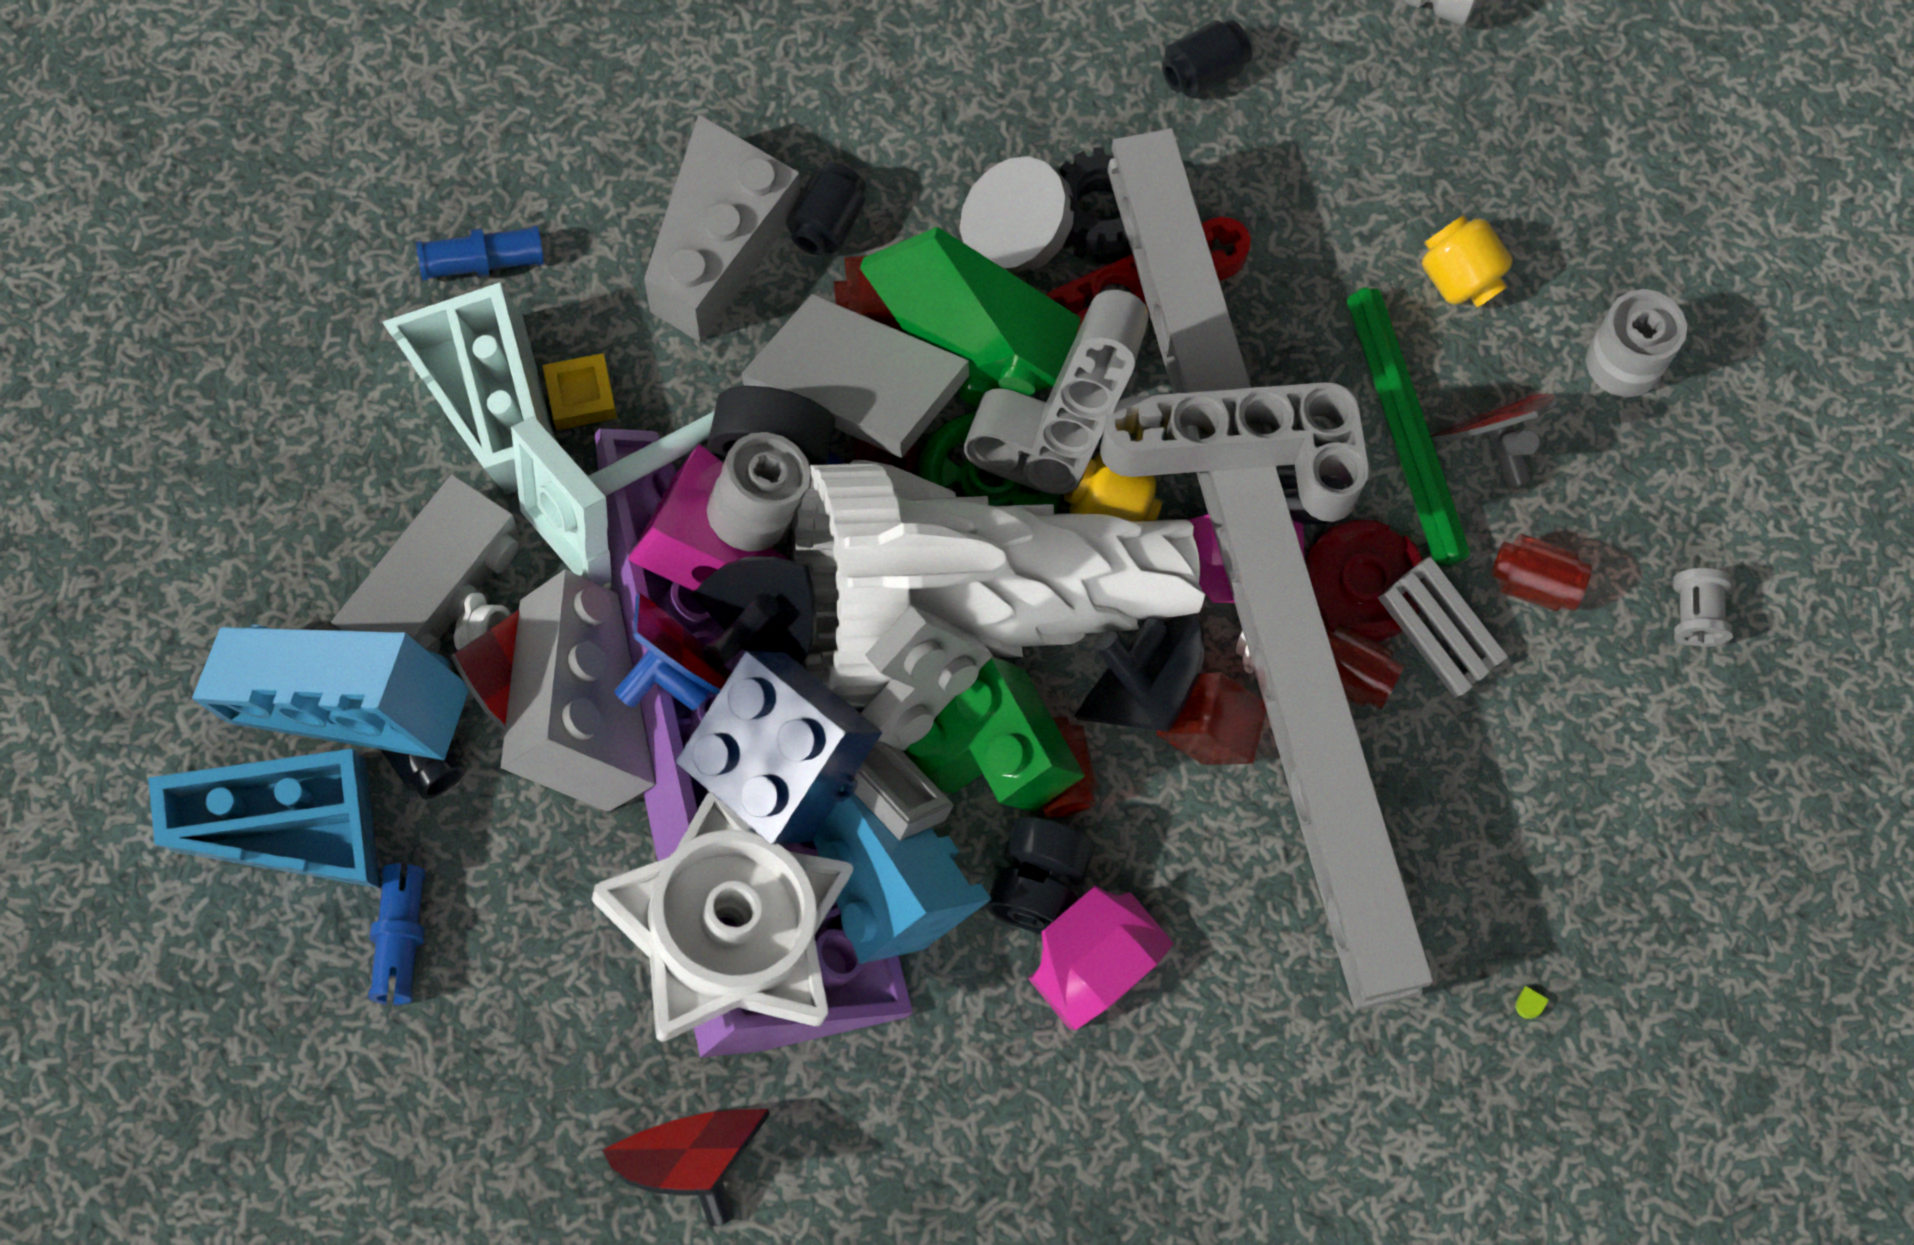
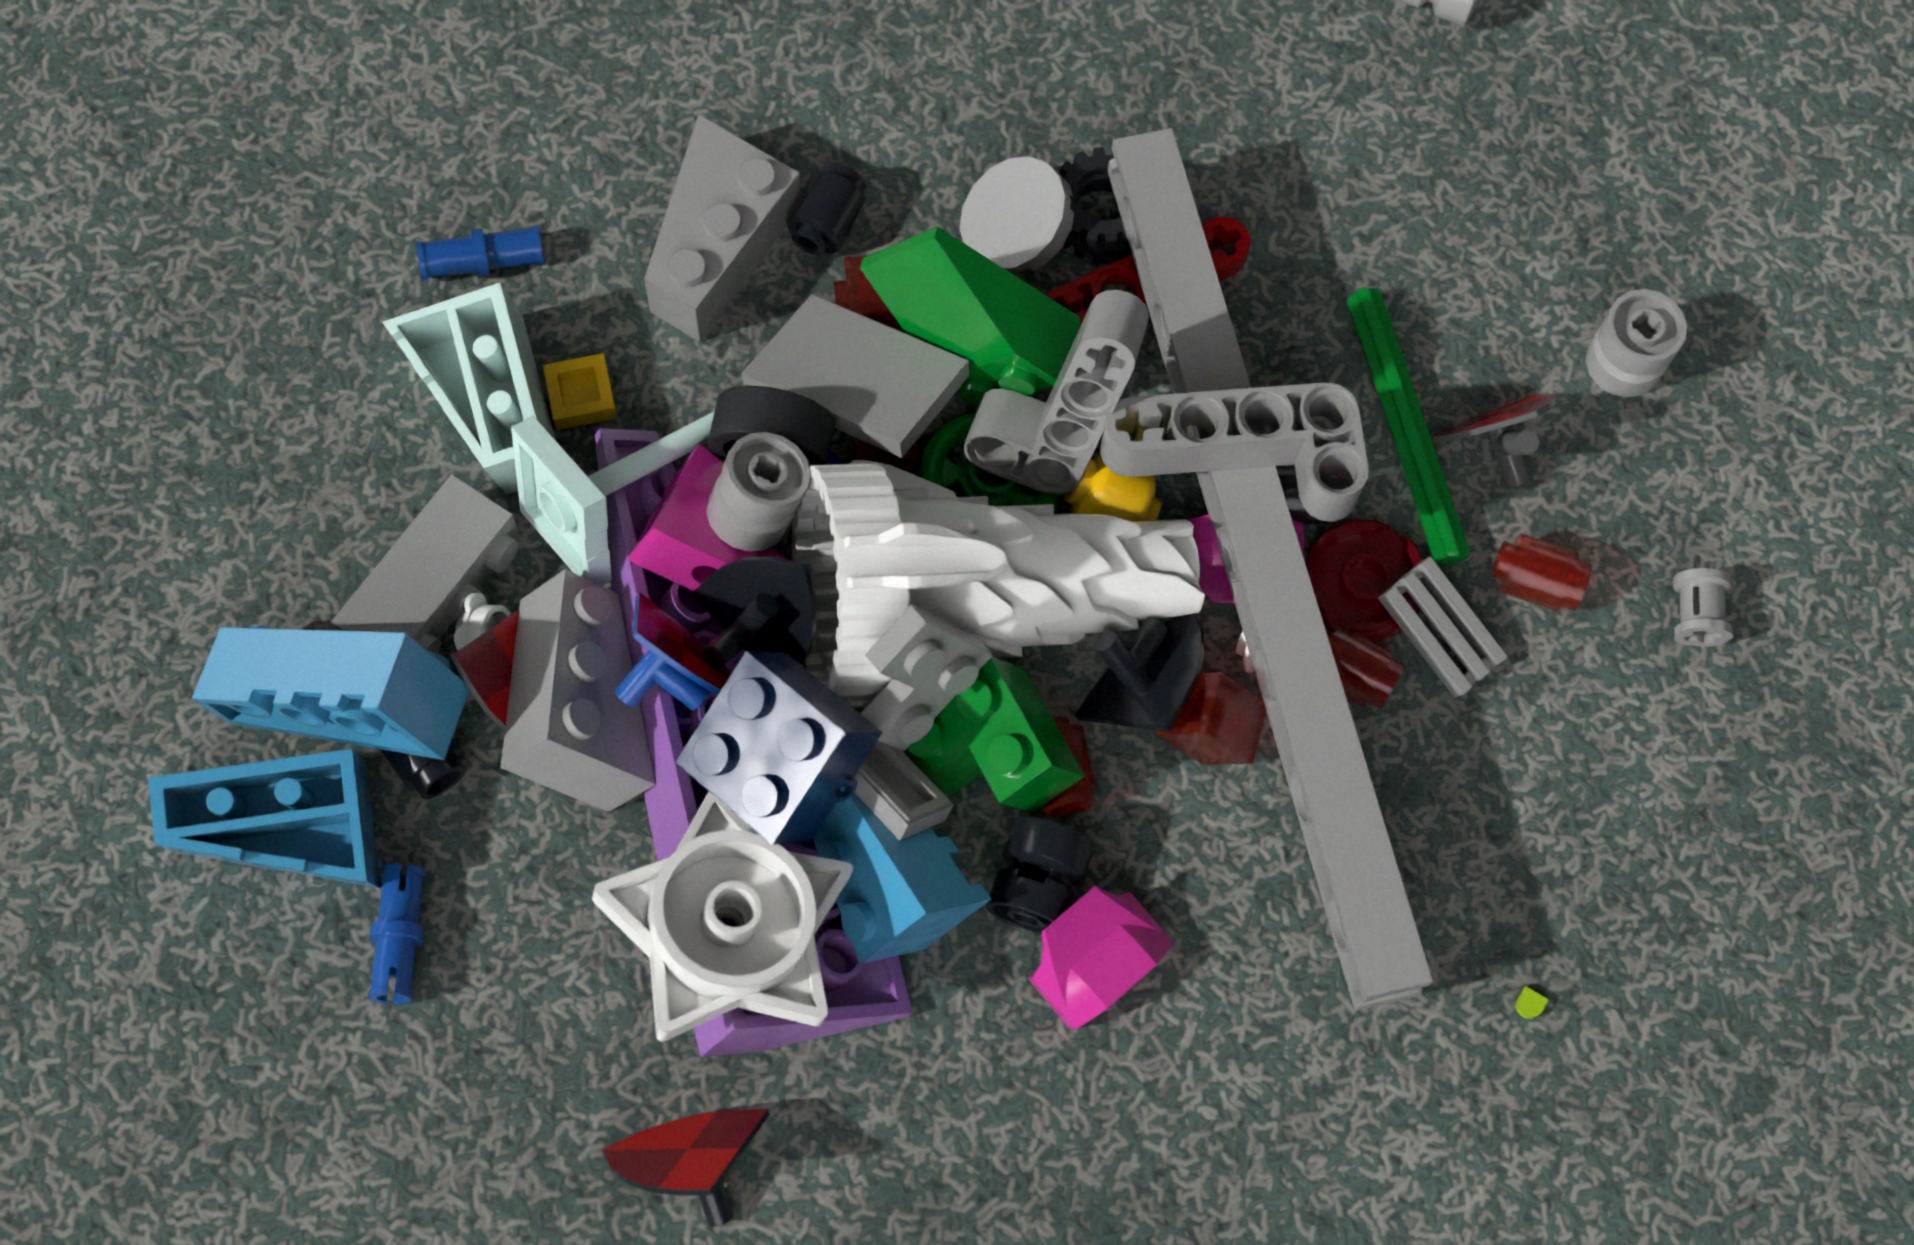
(1206, 58): black brick -> none
(1467, 261): yellow head -> none

